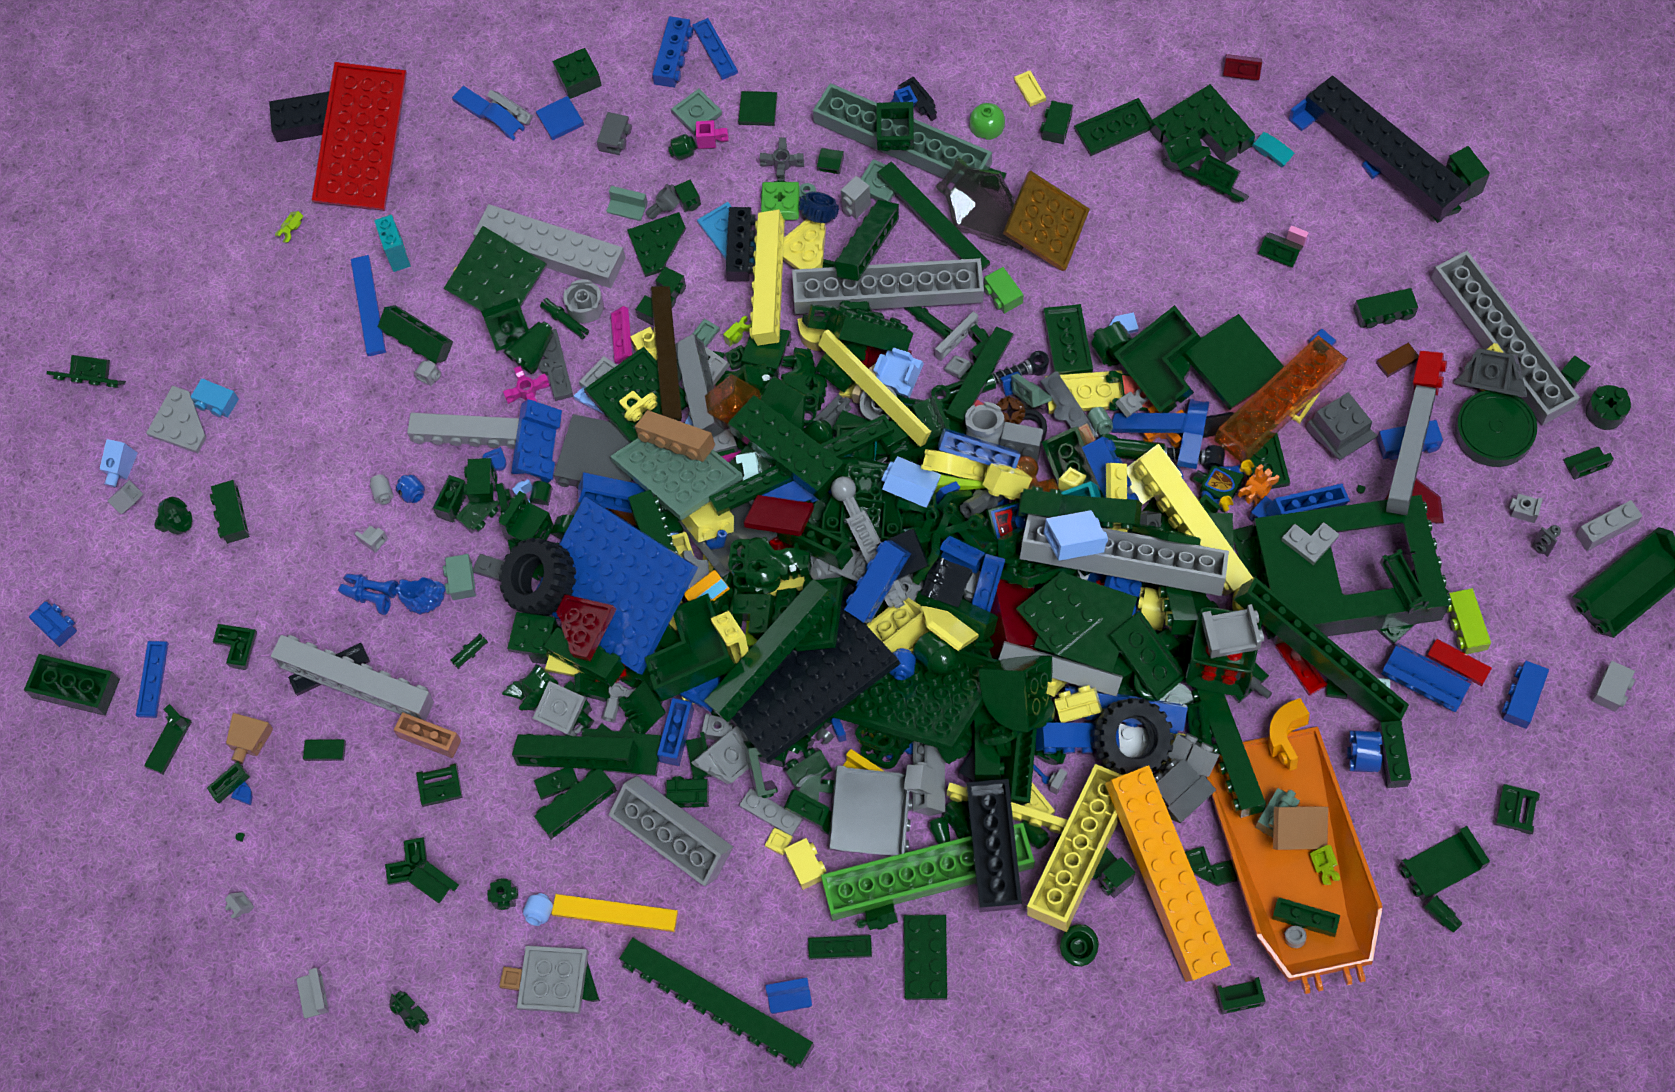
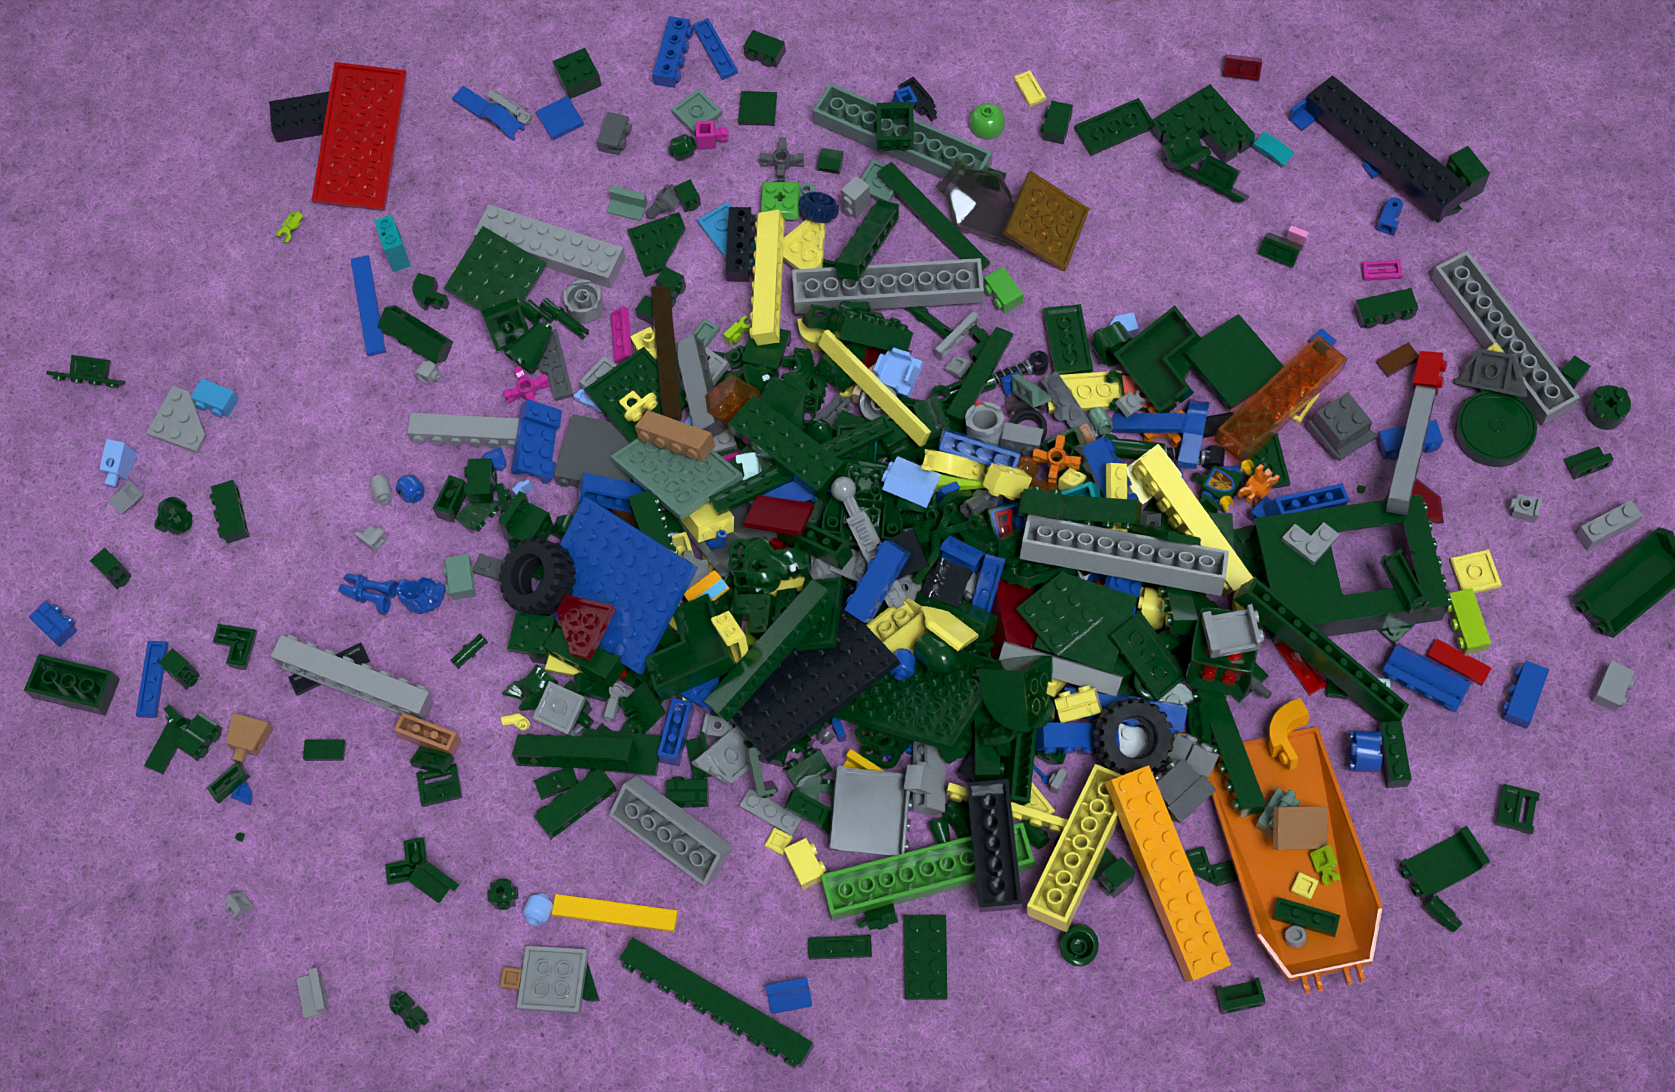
(110, 568): none -> dark green brick
(179, 669): none -> dark green brick
(198, 737): none -> dark green brick
(425, 293): none -> dark green brick
(431, 760): none -> dark green plate
(517, 720): none -> light yellow arm
(534, 312): none -> dark green hinge
(540, 493): dark green brick -> none
(764, 49): none -> dark green brick
(1018, 416): reddish brown gear -> none
(1066, 461): none -> orange pin
(1075, 535): light blue brick -> none
(1304, 886): none -> light yellow tile
(1386, 273): none -> dark pink tile
(1387, 220): none -> blue leg
(1476, 571): none -> light yellow tile
(1546, 539): dark grey hinge -> none

